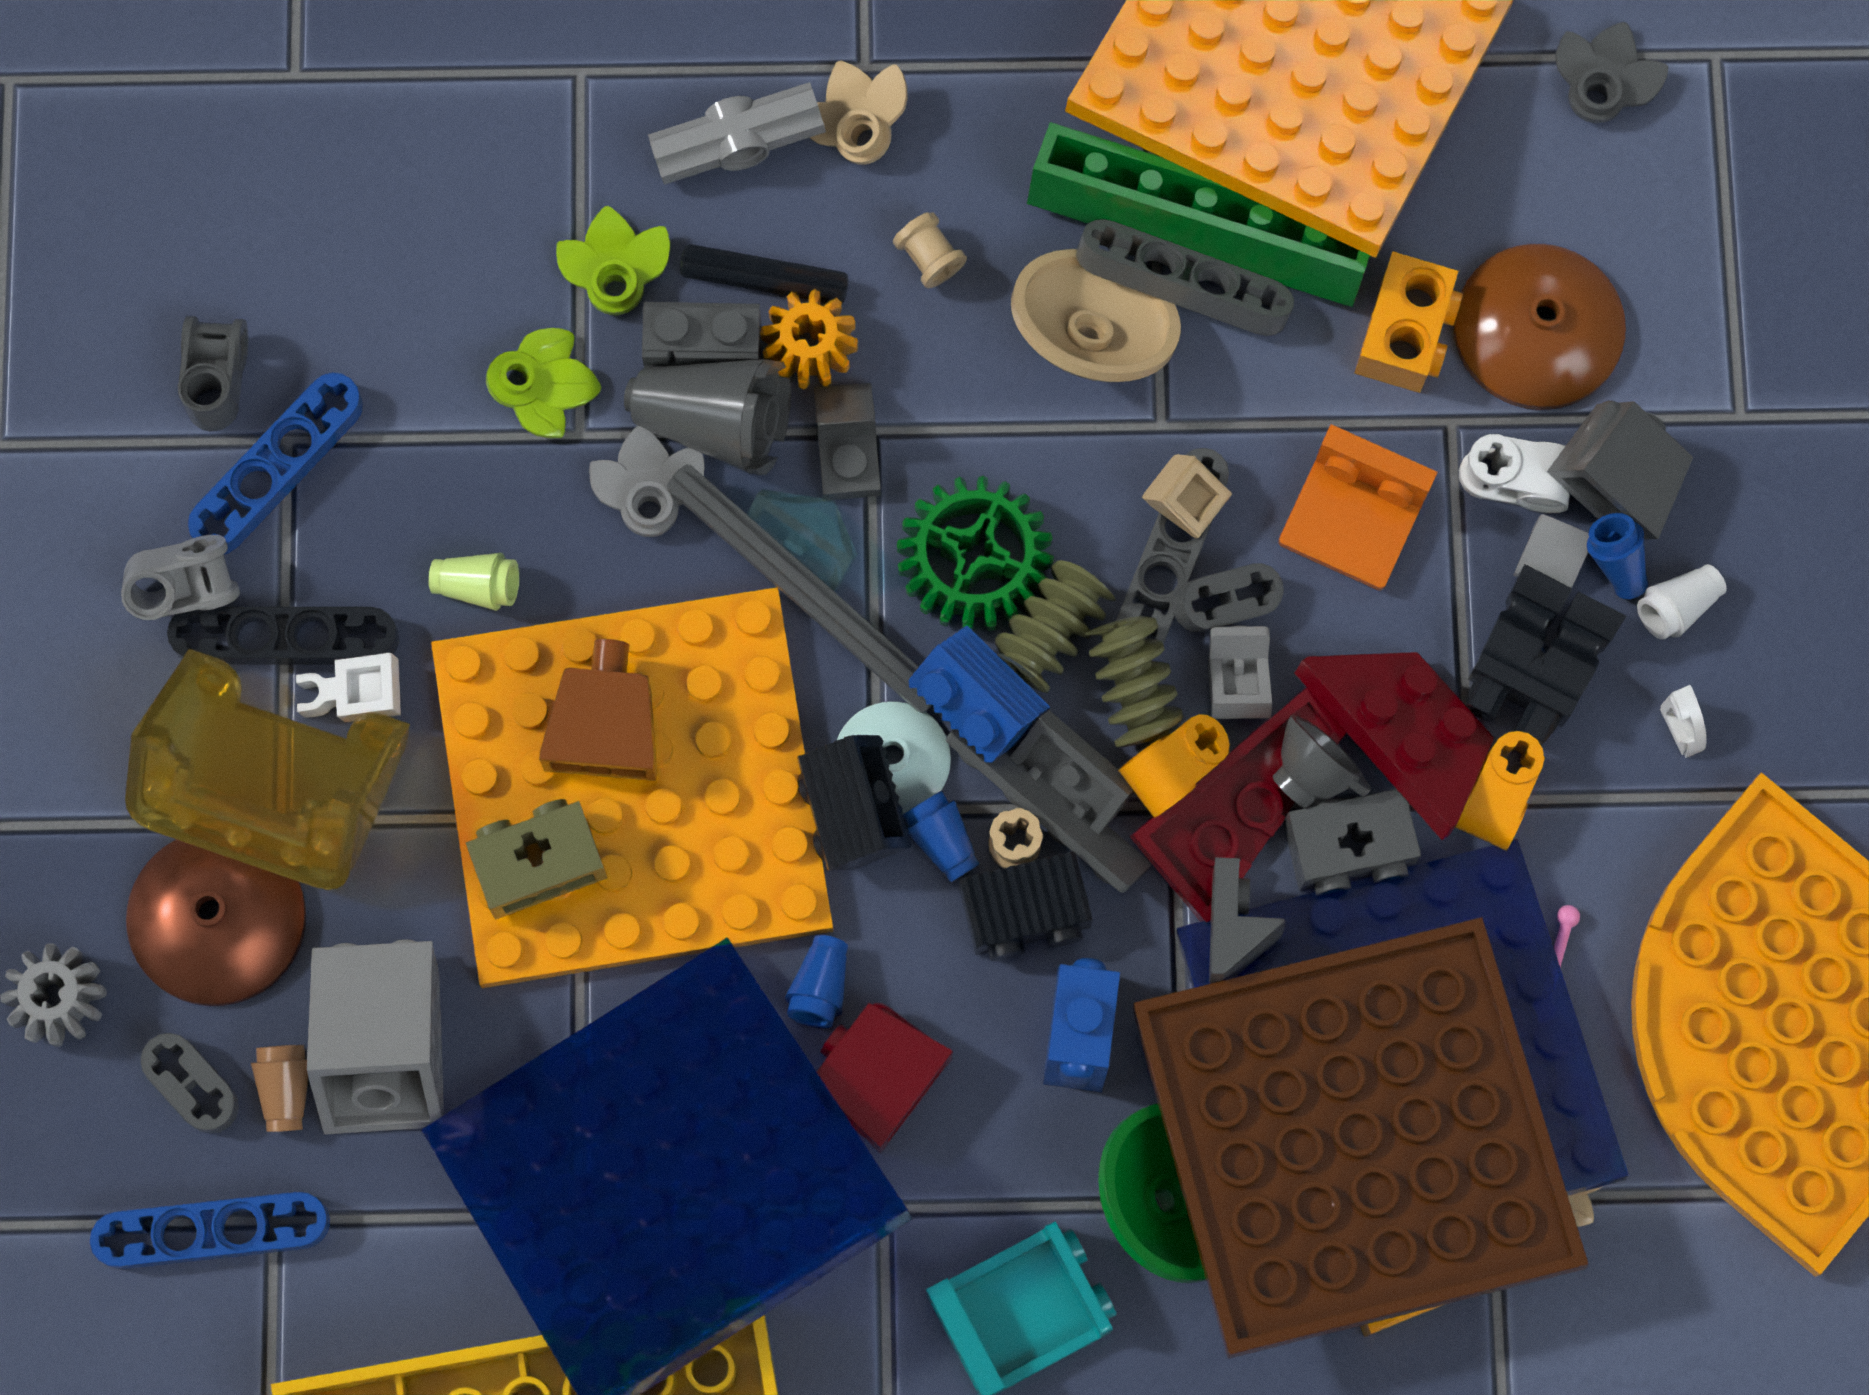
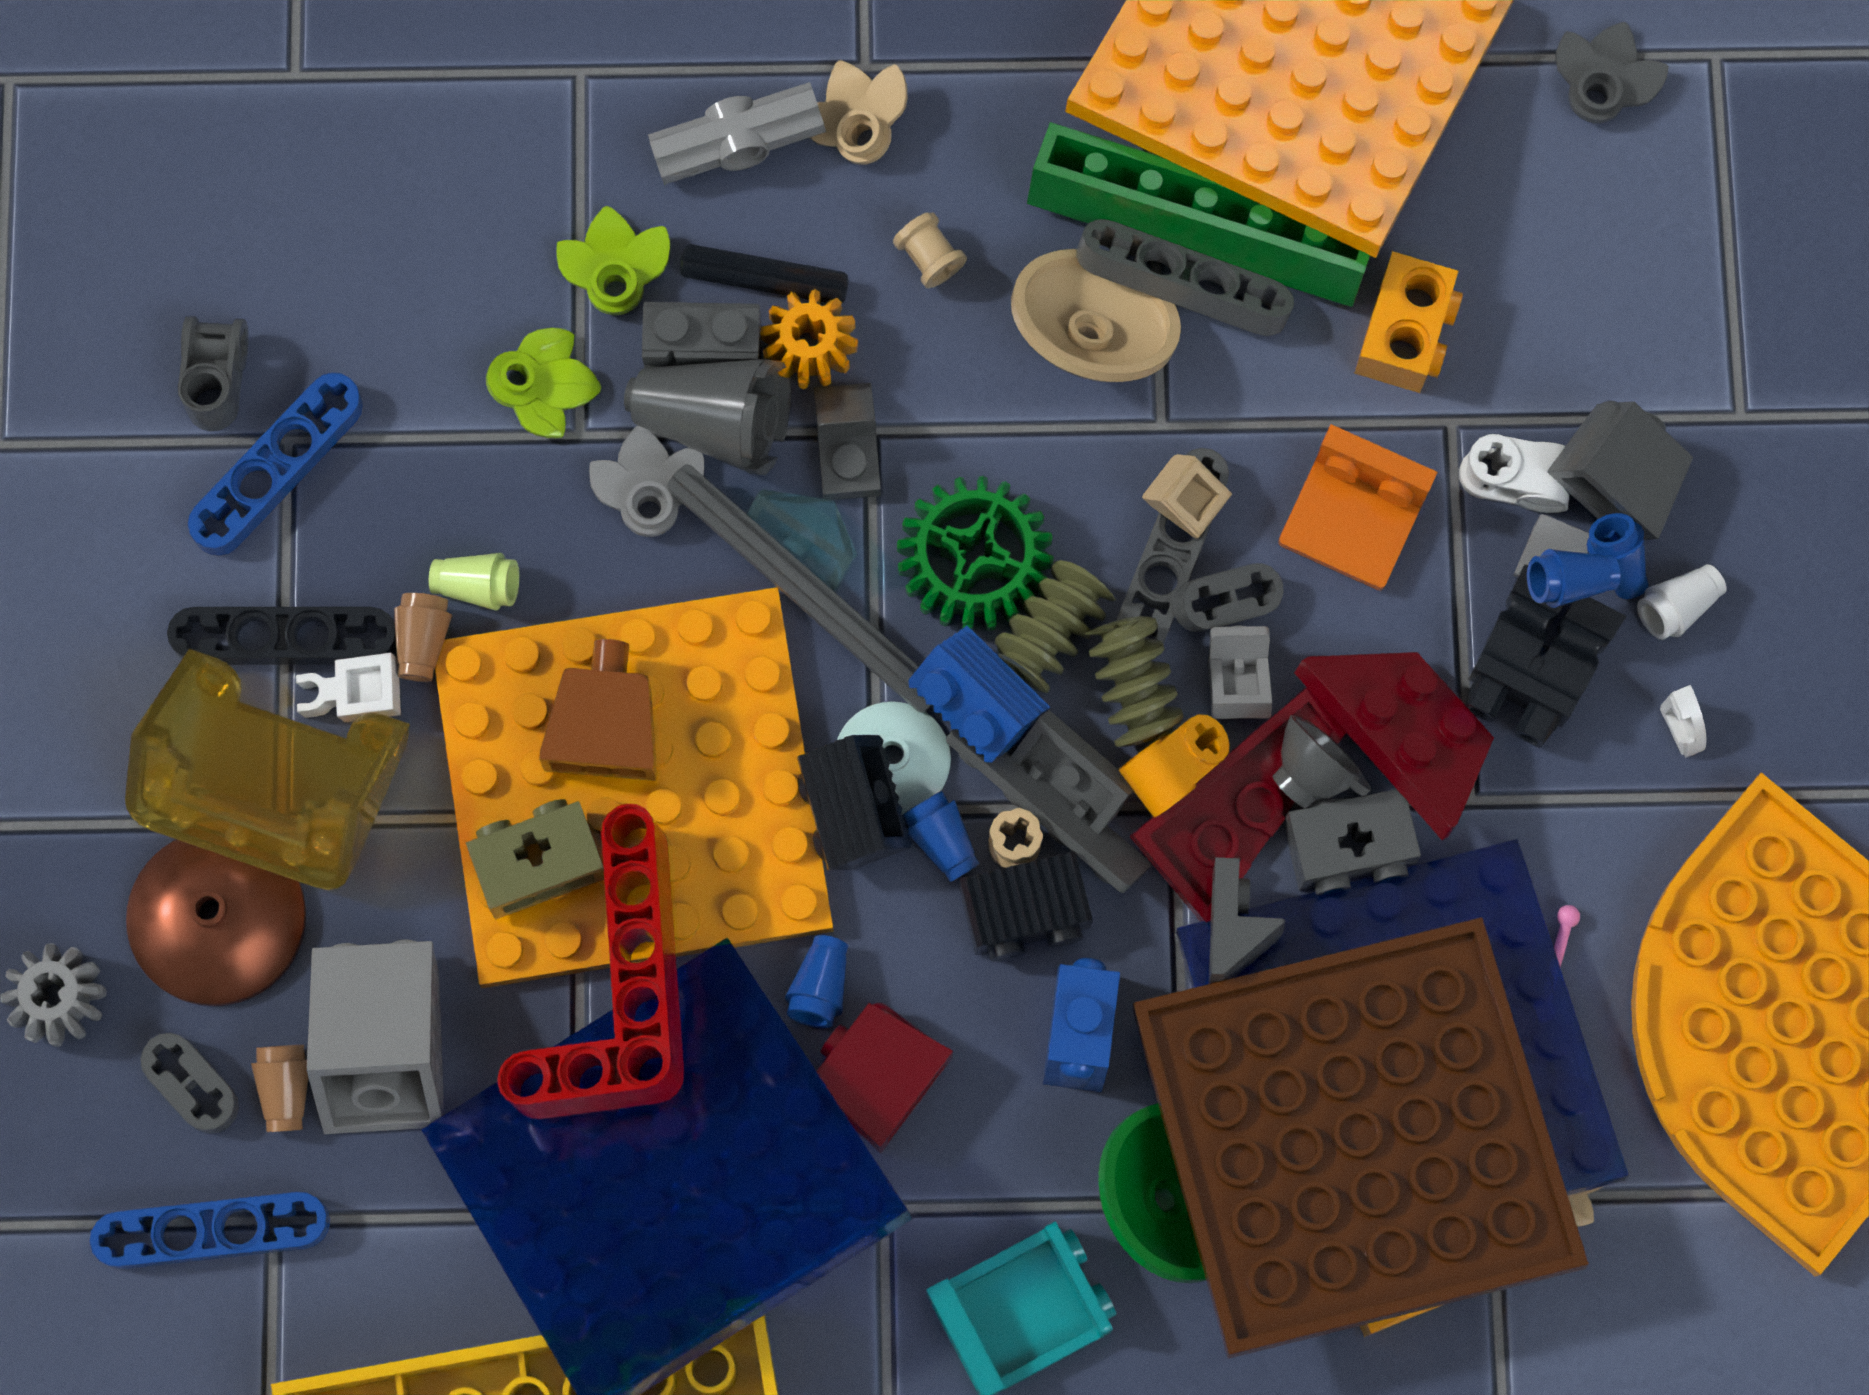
(184, 578): light grey piece -> none
(420, 634): none -> medium nougat cone
(630, 986): none -> red beam
(1499, 796): light orange piece -> none
(1534, 359): dark orange dish -> none
(1569, 576): none -> blue cone

